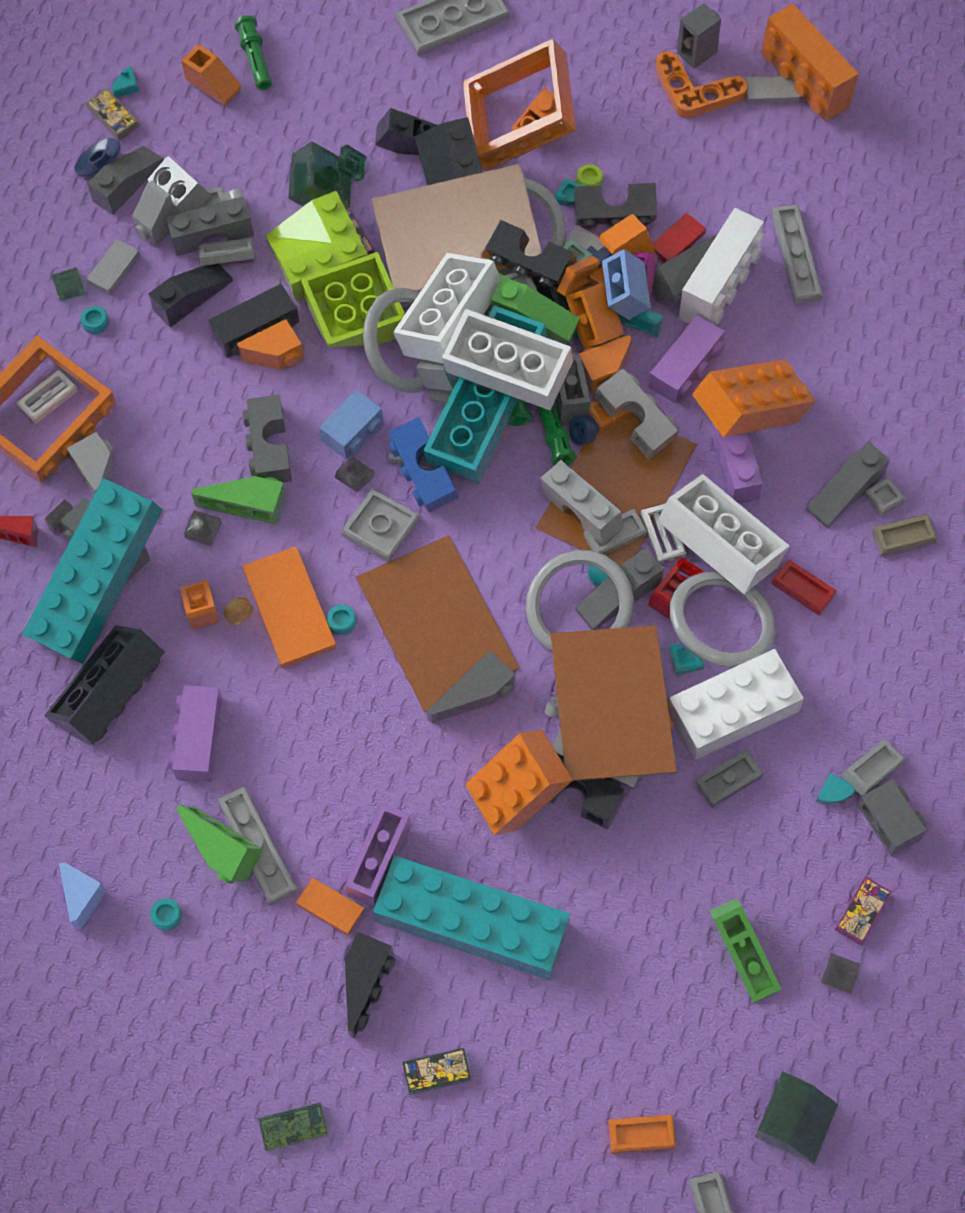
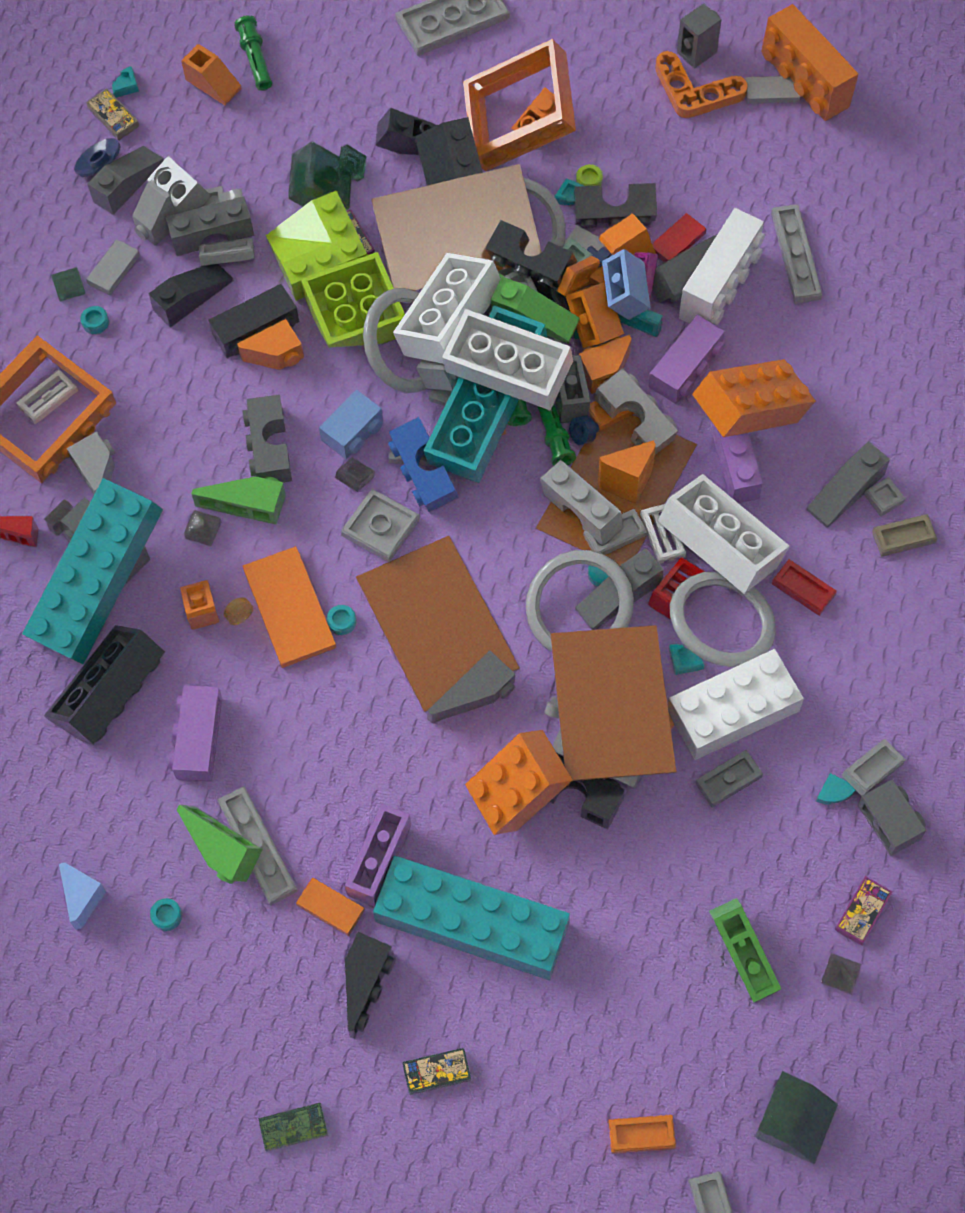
(627, 471): none -> orange slope

